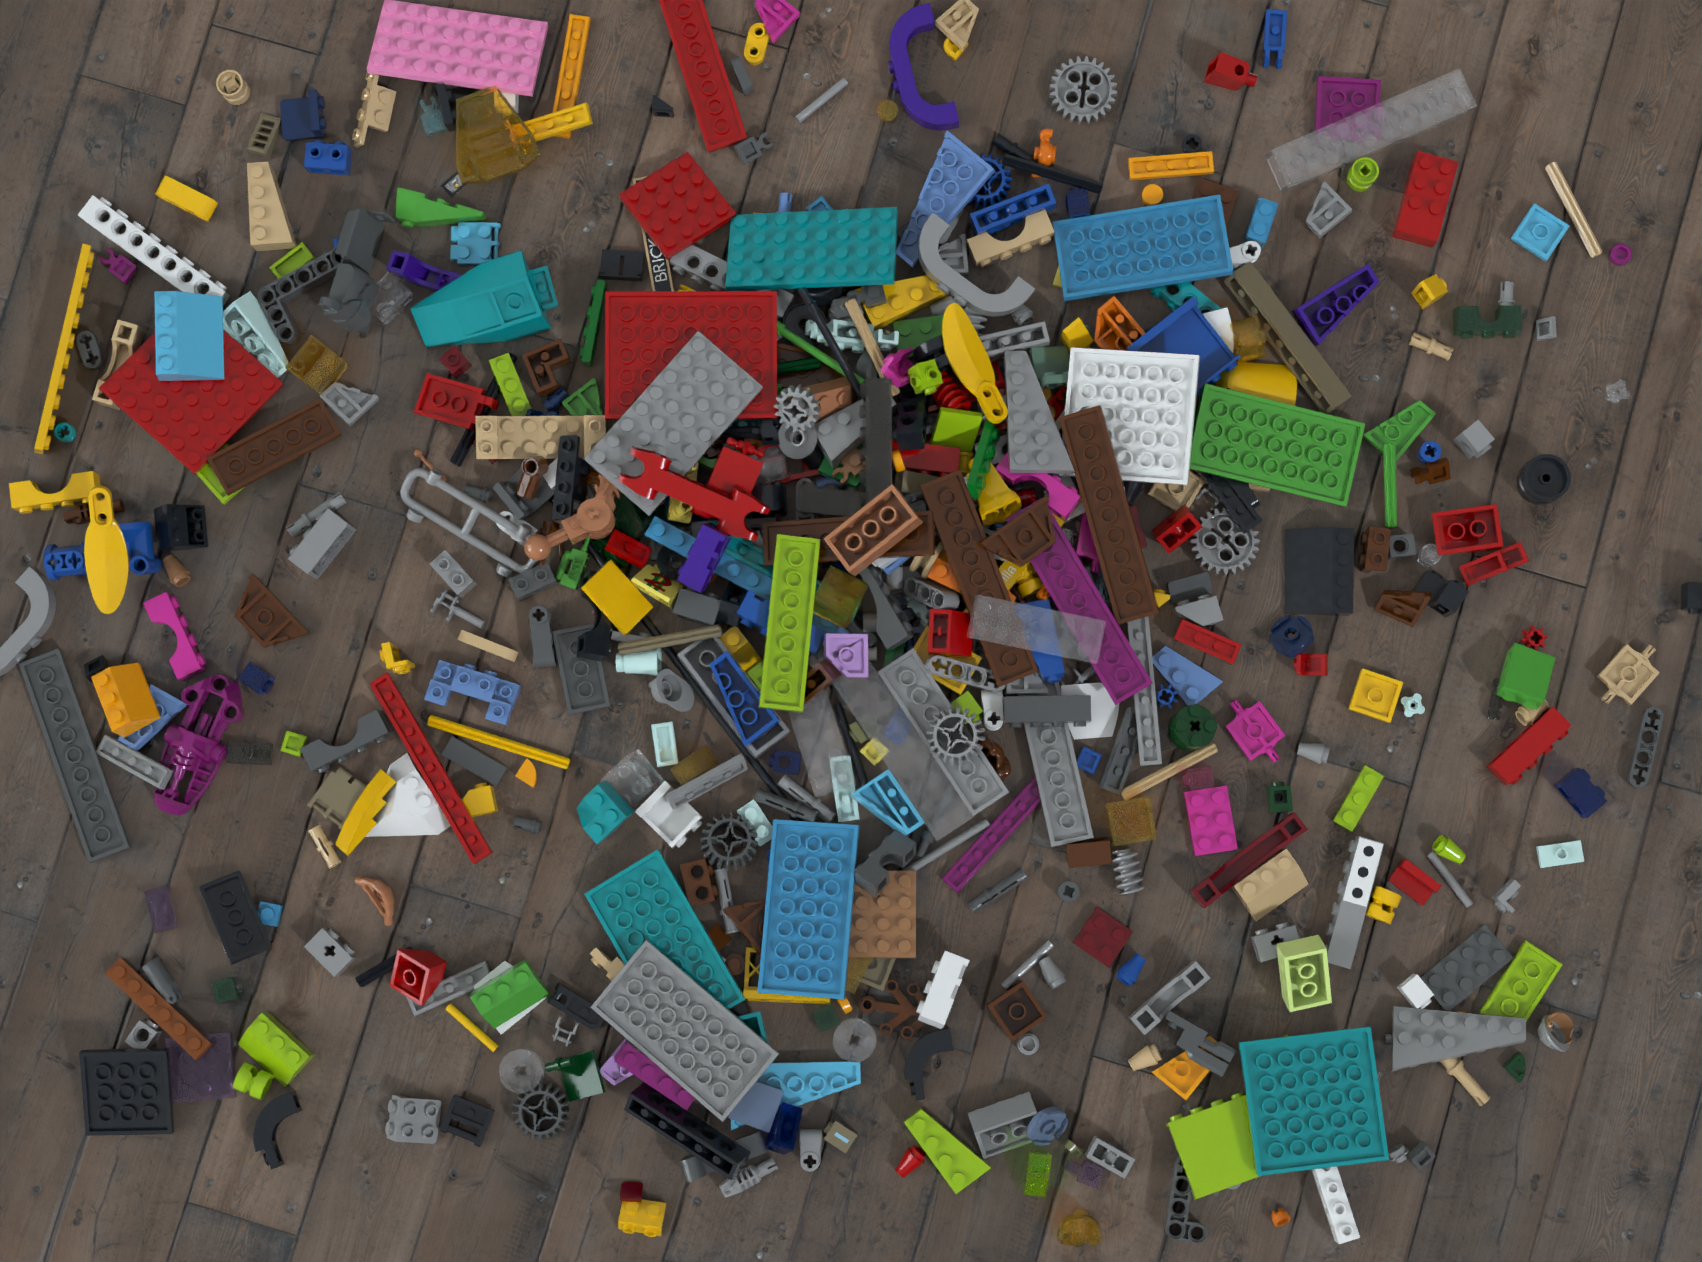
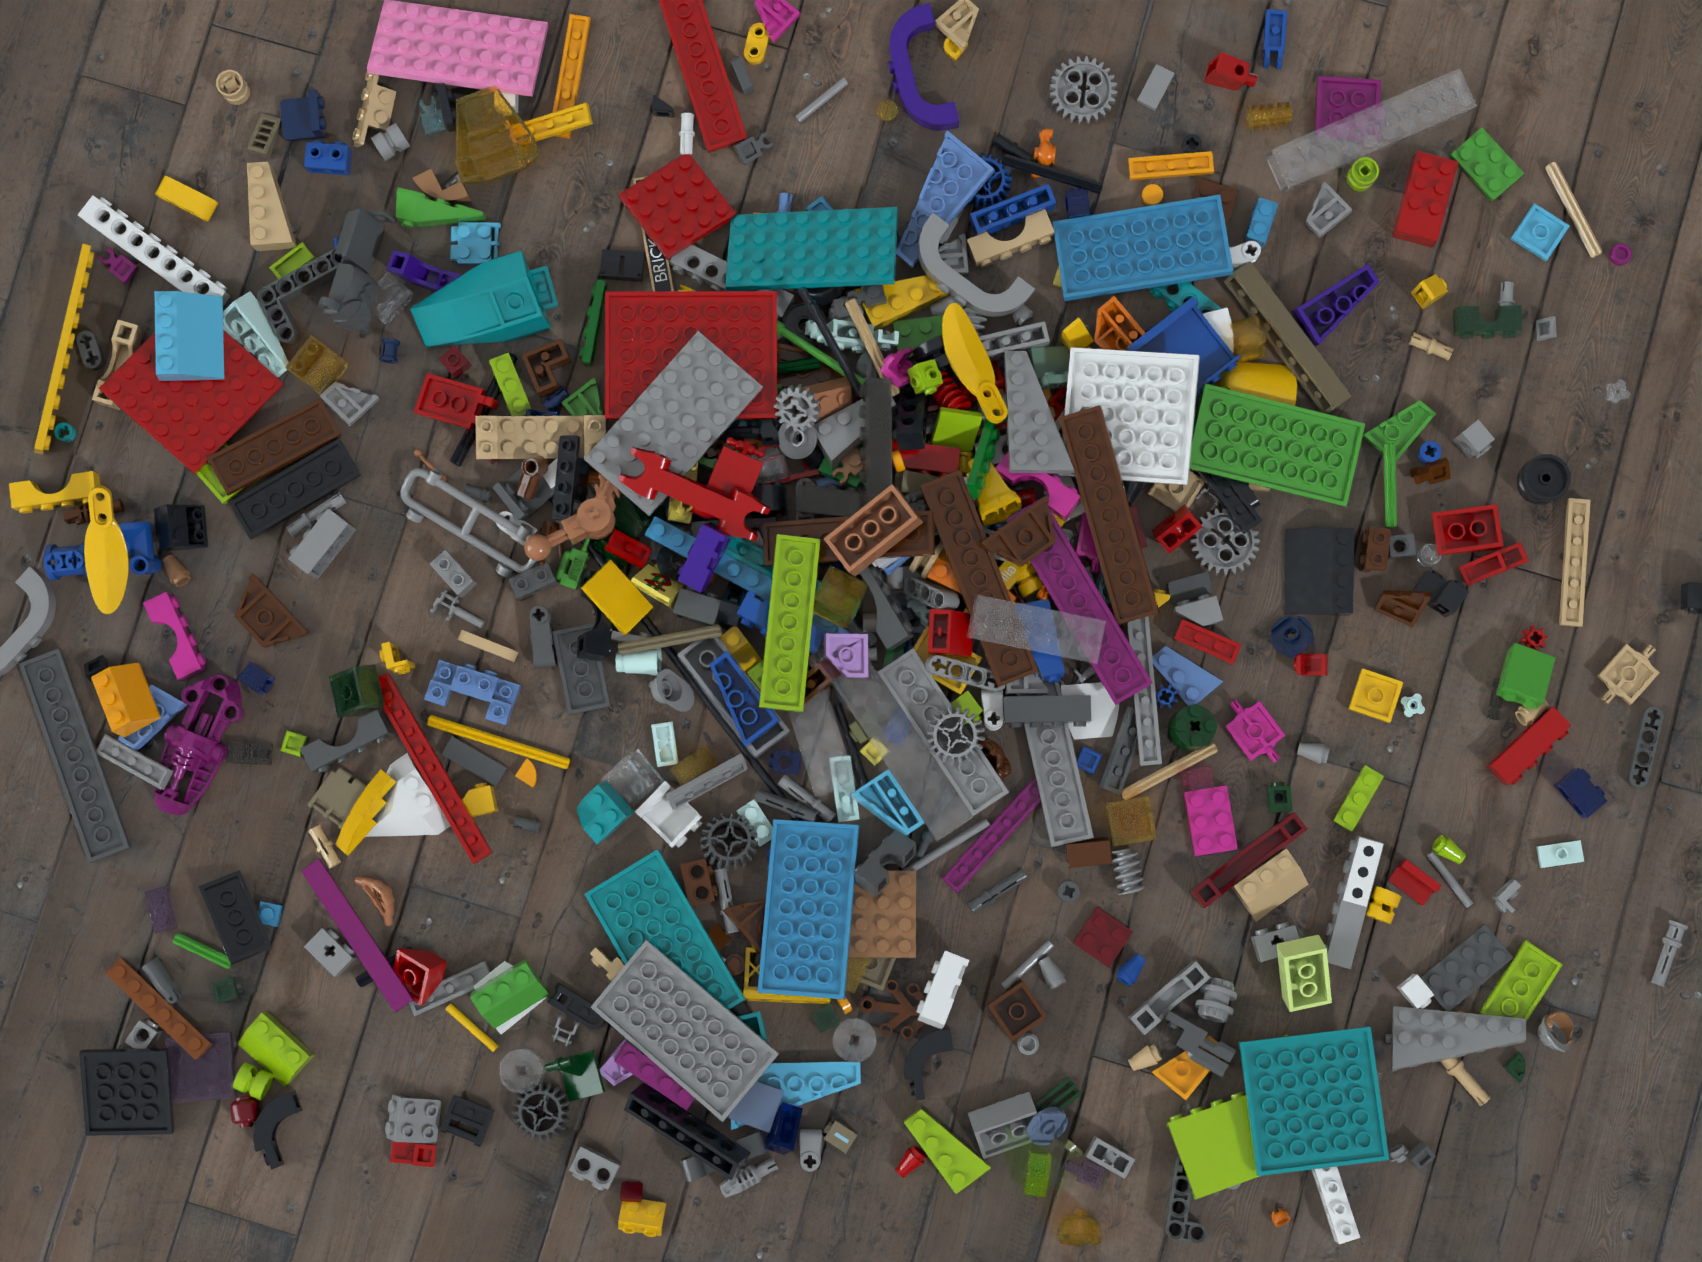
(202, 950): none -> bright green axle
(244, 1111): none -> dark red head
(295, 489): none -> black plate
(356, 691): none -> clear green brick
(357, 935): none -> magenta tile
(389, 351): none -> dark blue bush
(390, 142): none -> light grey wheel
(413, 1153): none -> red slope
(431, 188): none -> medium nougat brick
(597, 1161): none -> light grey brick
(686, 133): none -> white axle
(1072, 1087): none -> dark green tile
(1155, 87): none -> light grey tile
(1216, 1000): none -> light grey piece
(1269, 116): none -> clear yellow piece
(1486, 164): none -> bright green plate
(1574, 562): none -> tan plate
(1658, 978): none -> light grey pin

